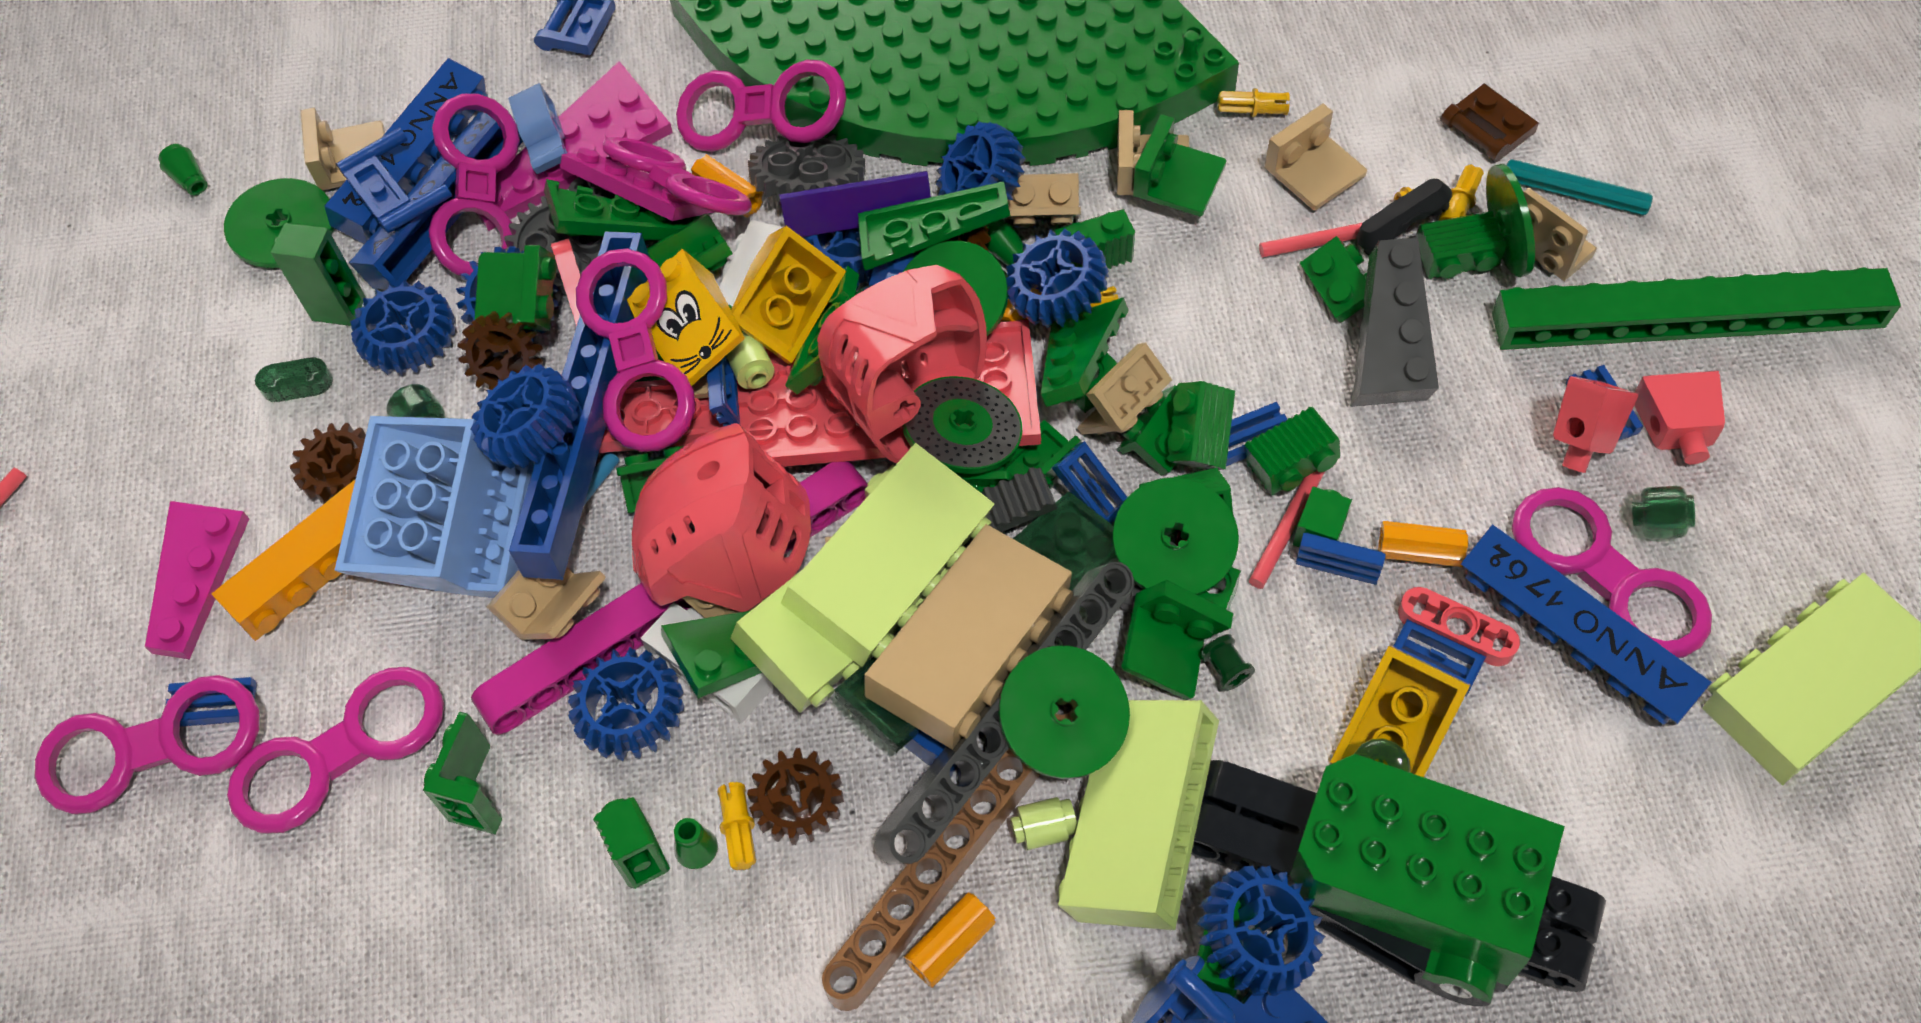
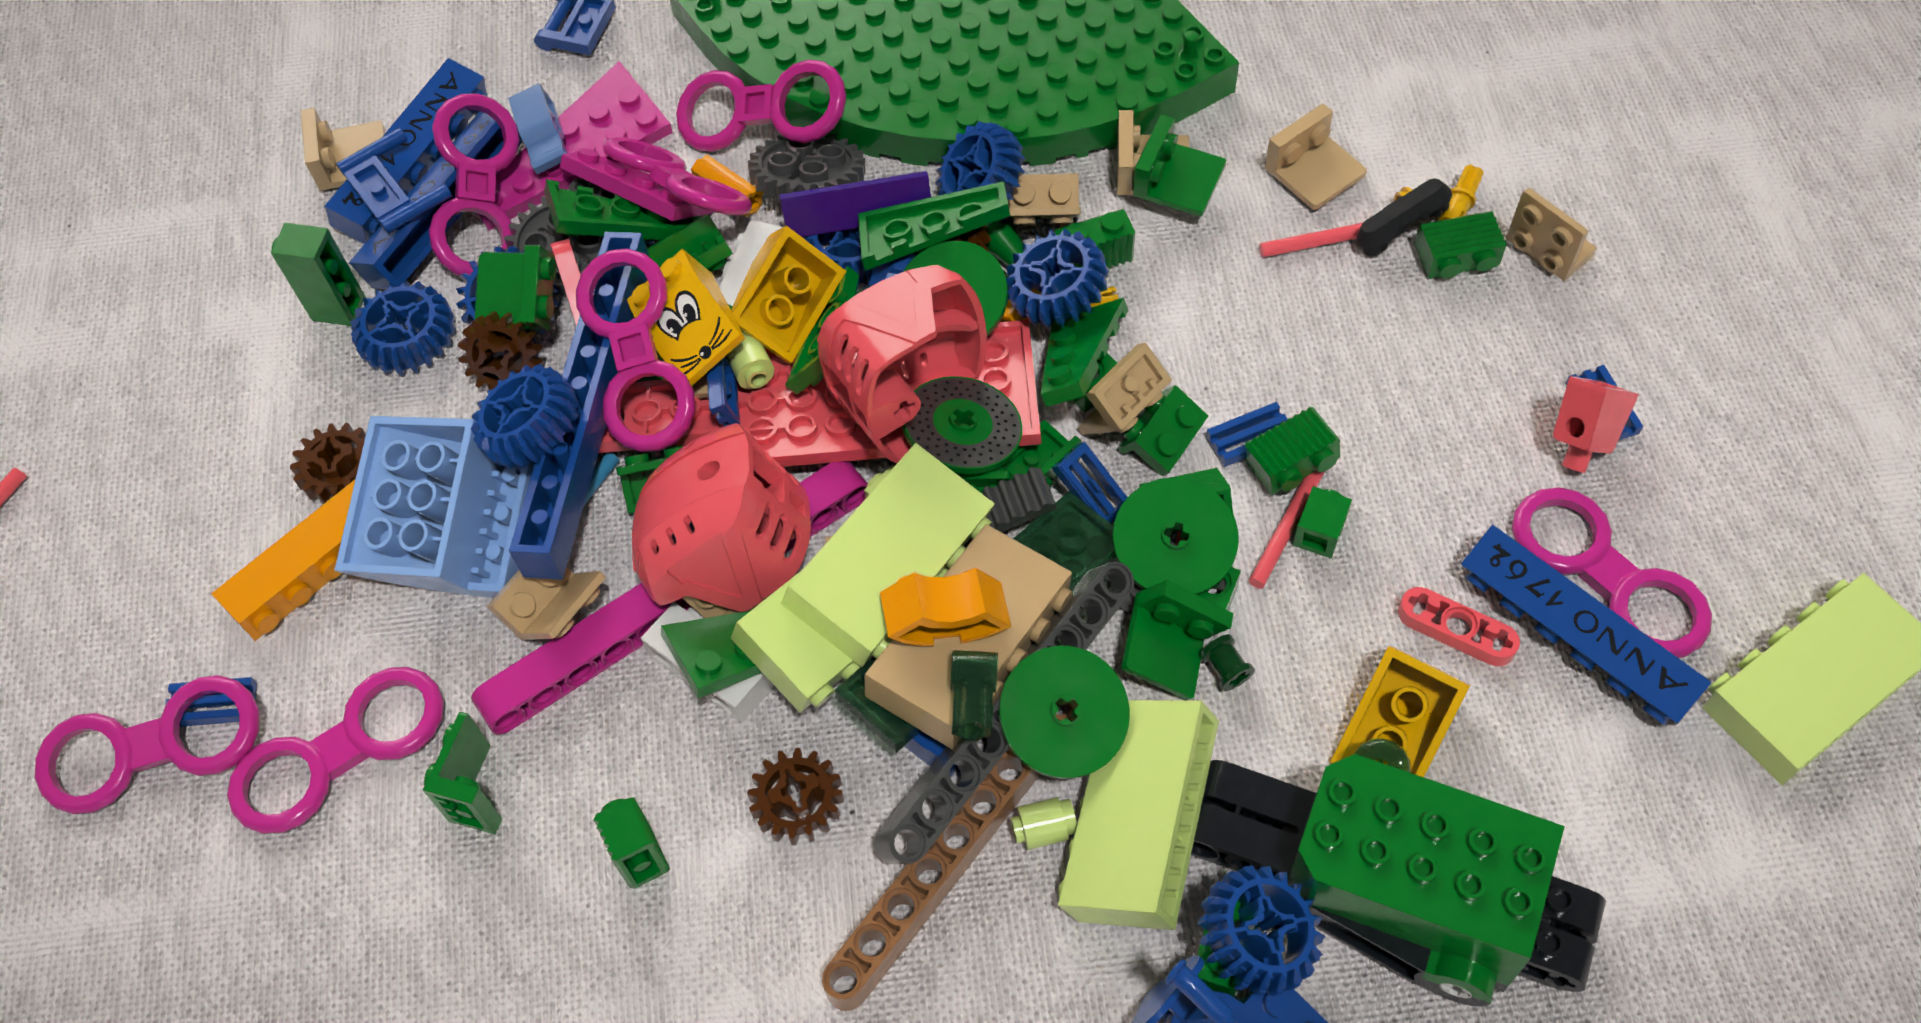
(183, 168): green cone -> none
(191, 566): dark pink wing -> none
(254, 213): green piece -> none
(293, 379): clear green beam -> none
(414, 401): clear green head -> none
(639, 679): blue gear -> none
(694, 844): green cone -> none
(737, 826): yellow axle -> none
(944, 607): none -> light orange brick
(950, 939): light orange axle -> none
(973, 686): none -> clear green piece
(1201, 425): green brick -> none
(1253, 102): yellow axle -> none
(1338, 277): green bracket -> none
(1340, 558): blue tile -> none
(1395, 329): dark grey wedge -> none
(1423, 543): light orange axle -> none
(1439, 659): blue tile -> none
(1490, 121): reddish brown plate -> none
(1513, 219): green piece -> none
(1581, 187): teal axle -> none
(1664, 512): clear green head -> none
(1682, 412): coral torso -> none
(1695, 308): green brick -> none

